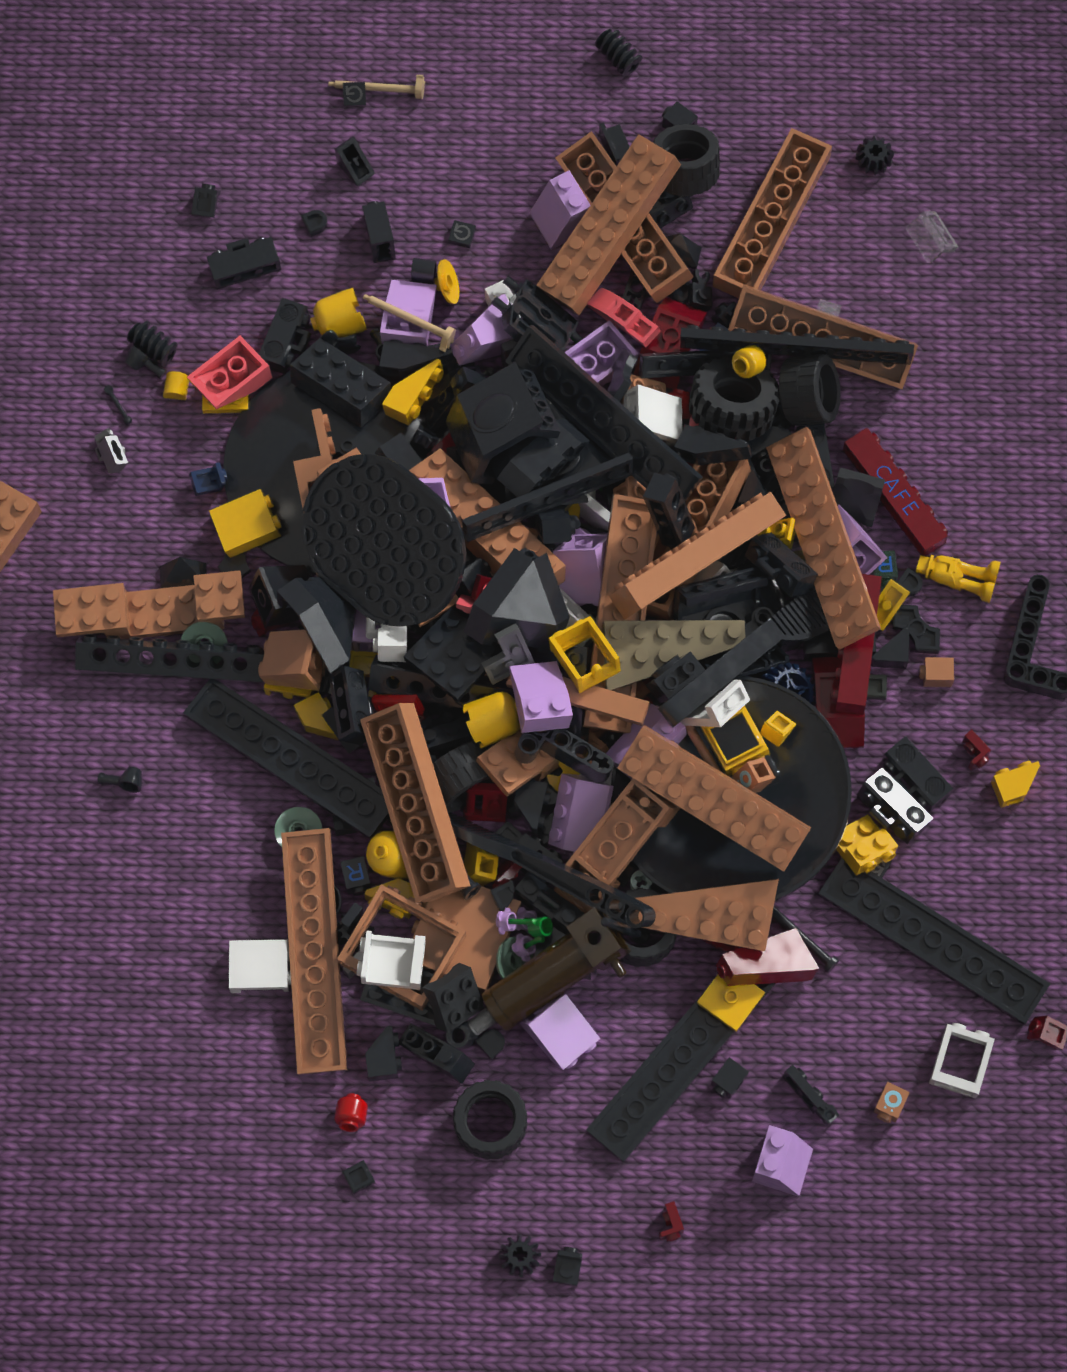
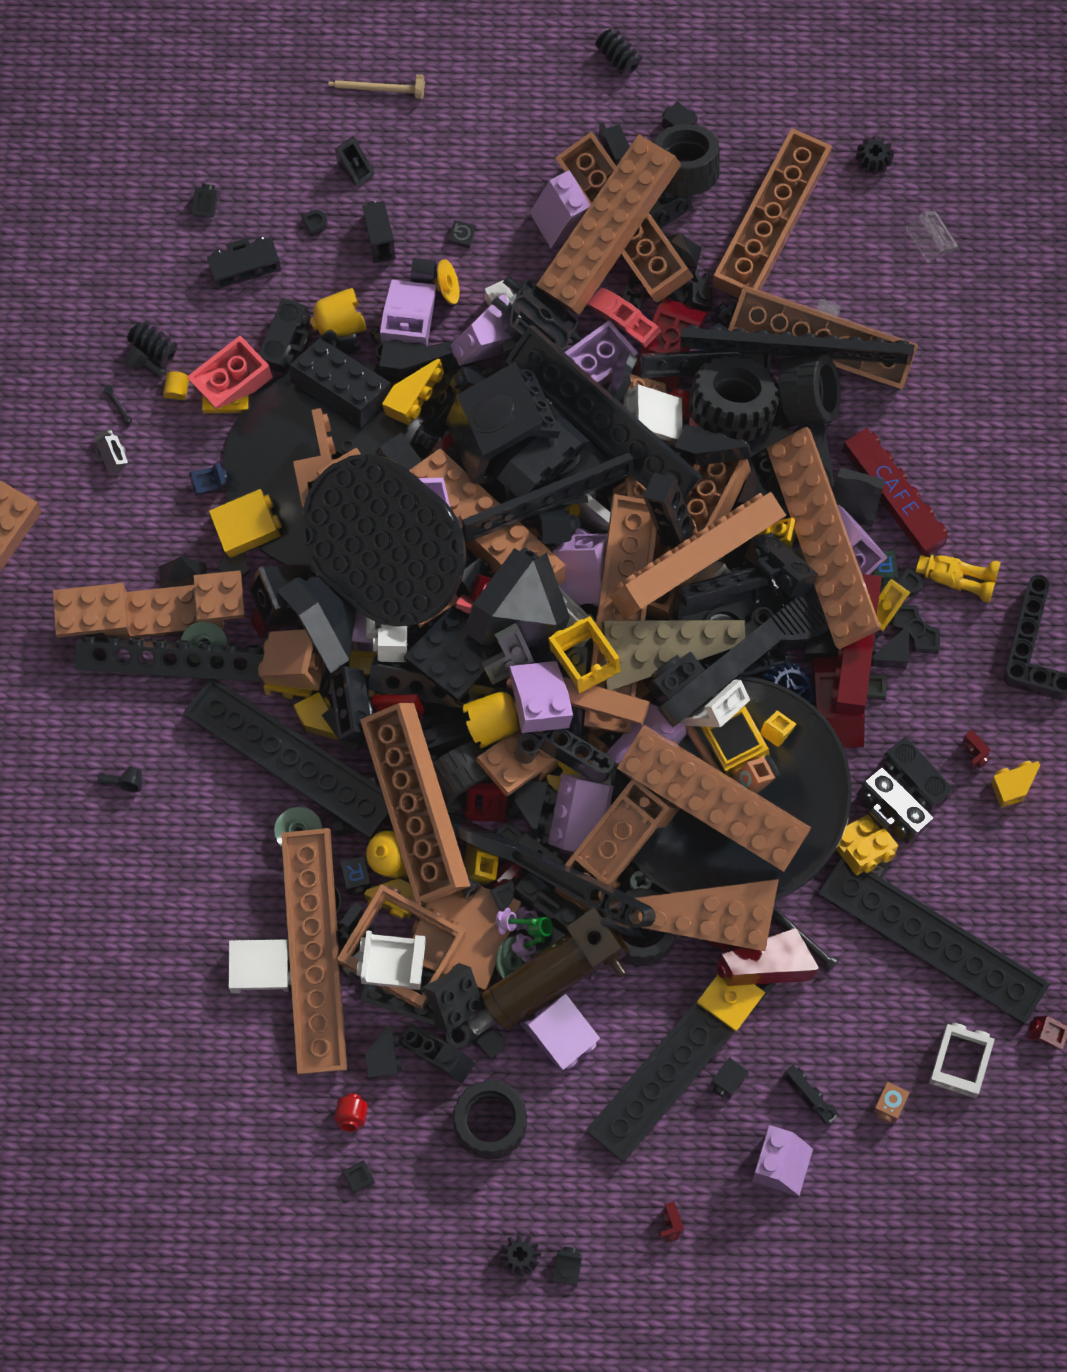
(354, 93): black tile -> none
(447, 335): tan piece -> none
(749, 361): yellow head -> none
(937, 672): nougat brick -> none

